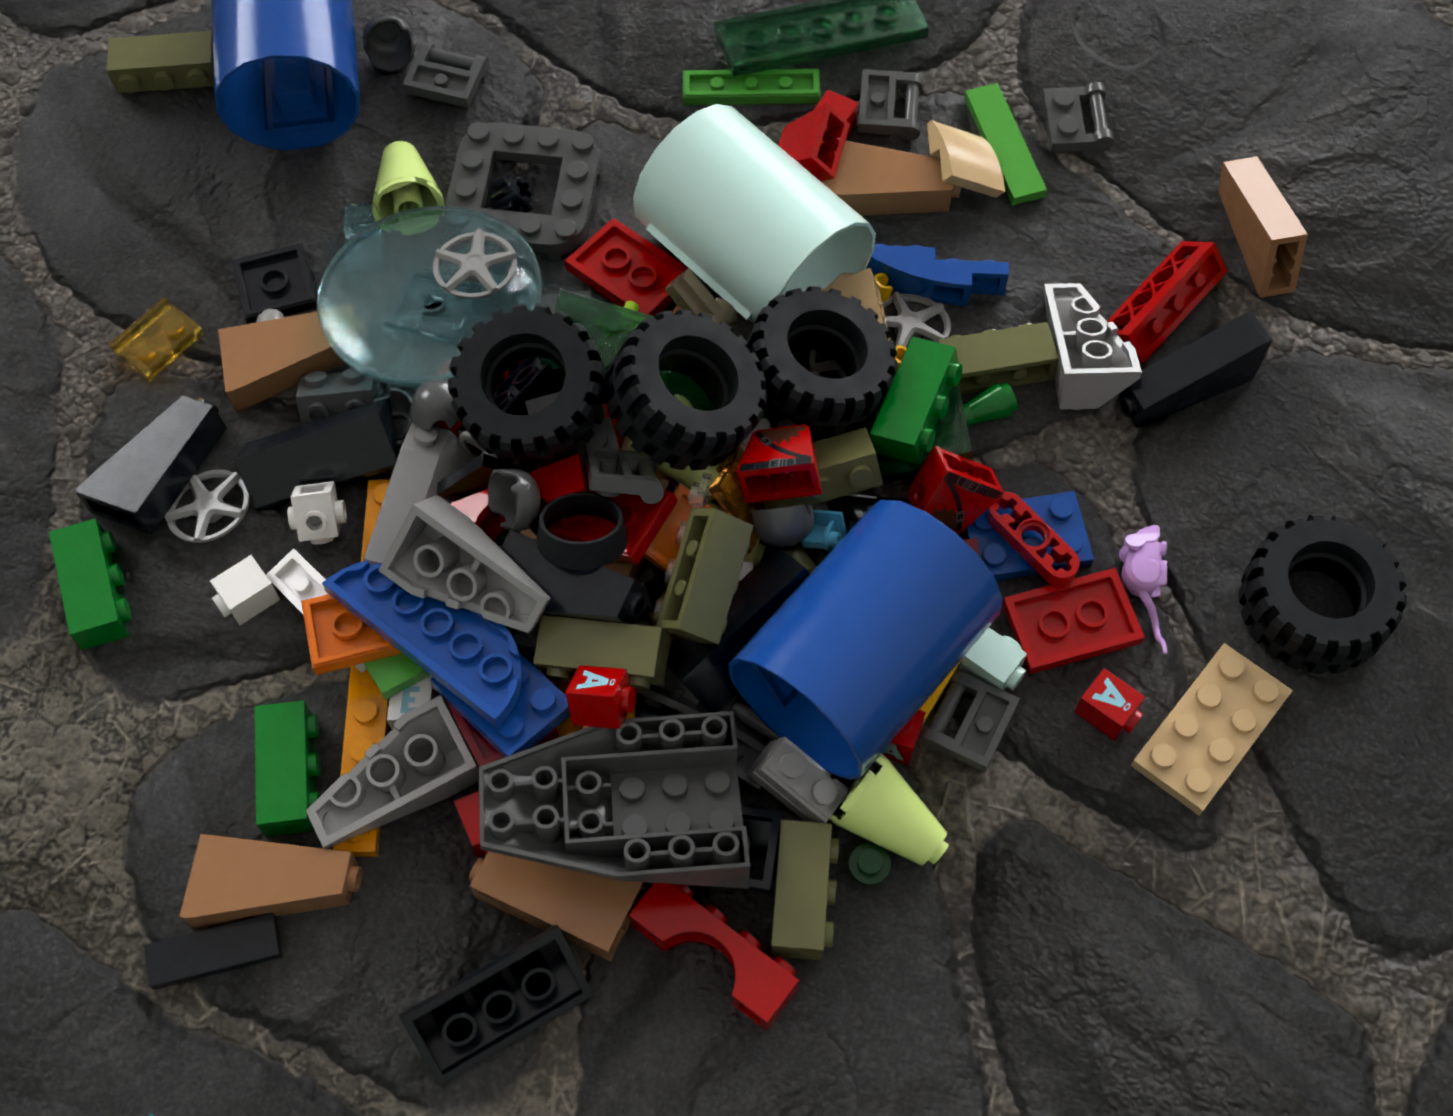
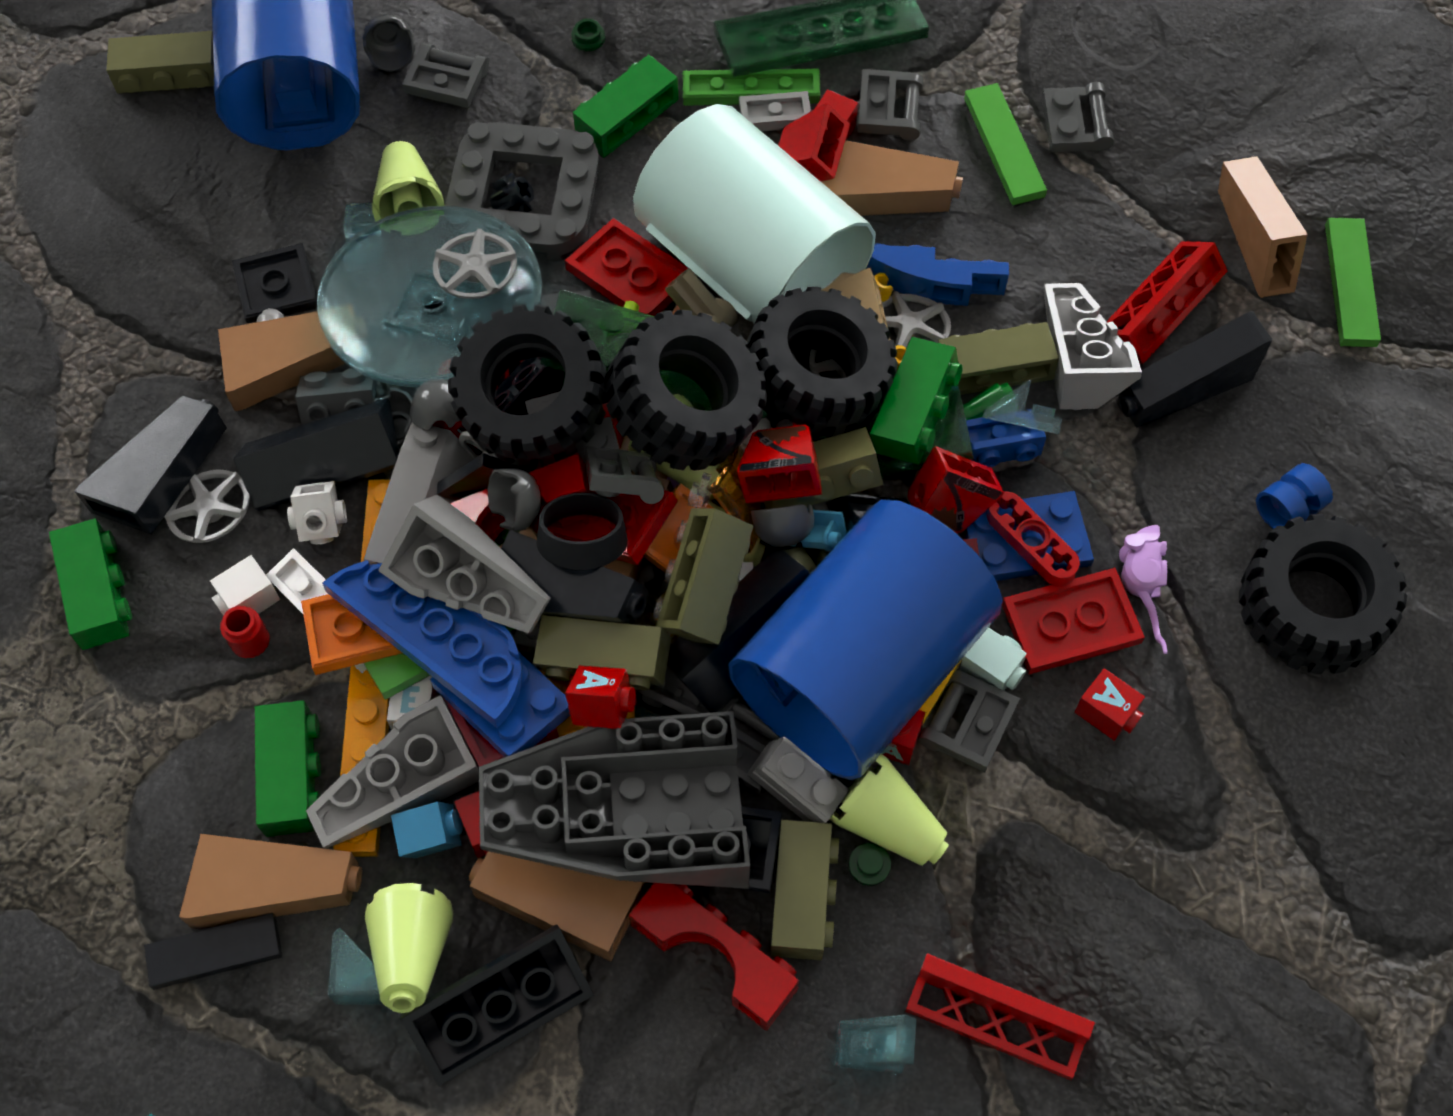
(156, 339): clear yellow plate -> none
(244, 631): none -> red brick
(351, 973): none -> clear light blue slope
(406, 942): none -> yellowish green cone
(427, 829): none -> dark azure brick
(588, 35): none -> dark green plate
(627, 104): none -> green brick
(774, 110): none -> light grey plate
(876, 1043): none -> clear light blue slope
(966, 159): tan slope -> none
(1003, 442): none -> blue bracket
(1006, 1001): none -> red fence
(1012, 410): none -> clear light blue slope
(1211, 728): tan plate -> none
(1297, 494): none -> blue wheel
(1352, 282): none -> bright green tile

